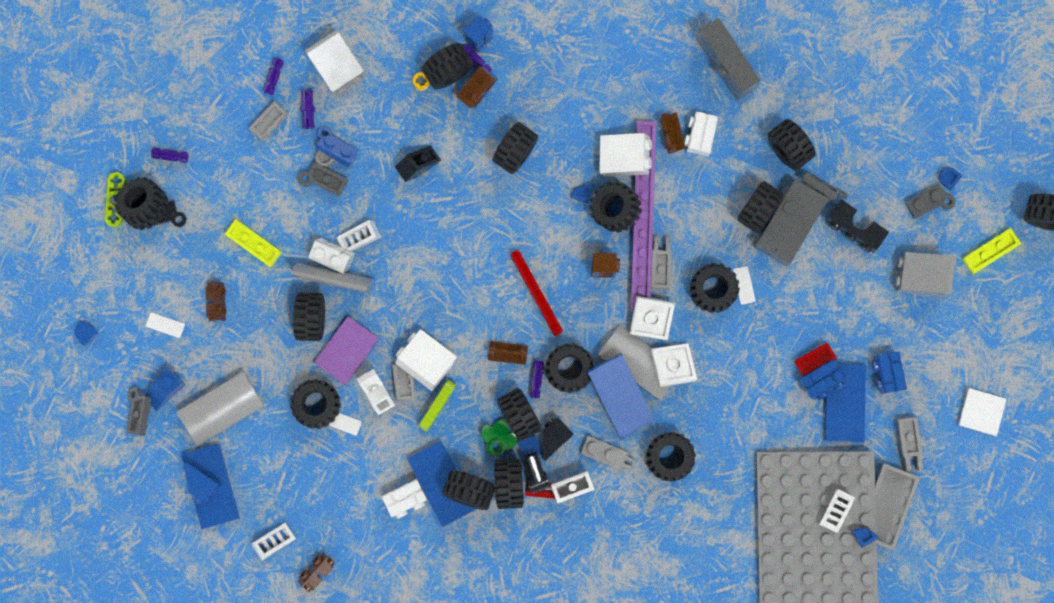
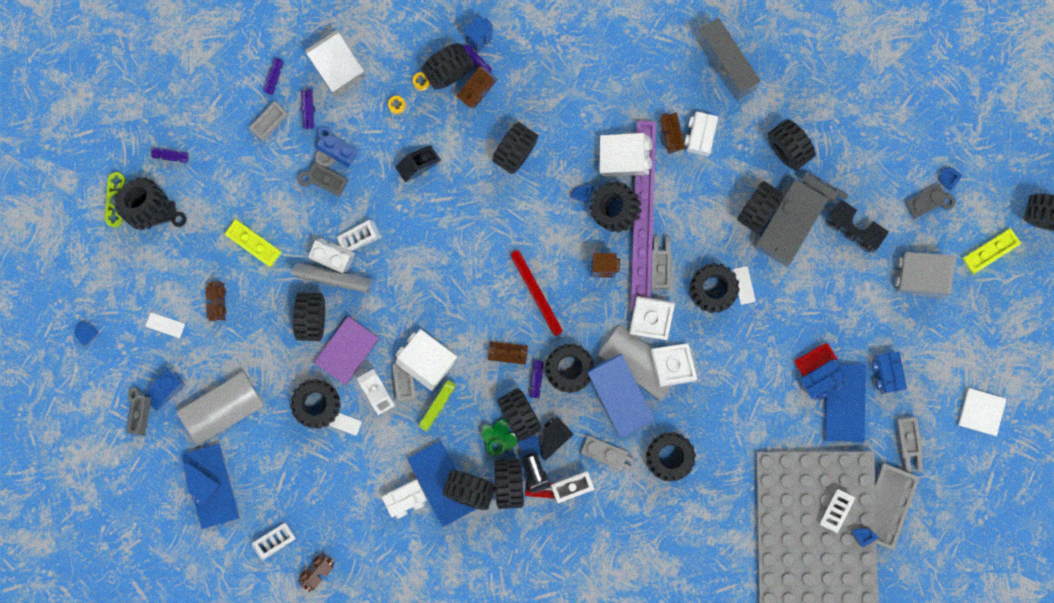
(392, 108): none -> yellow bush

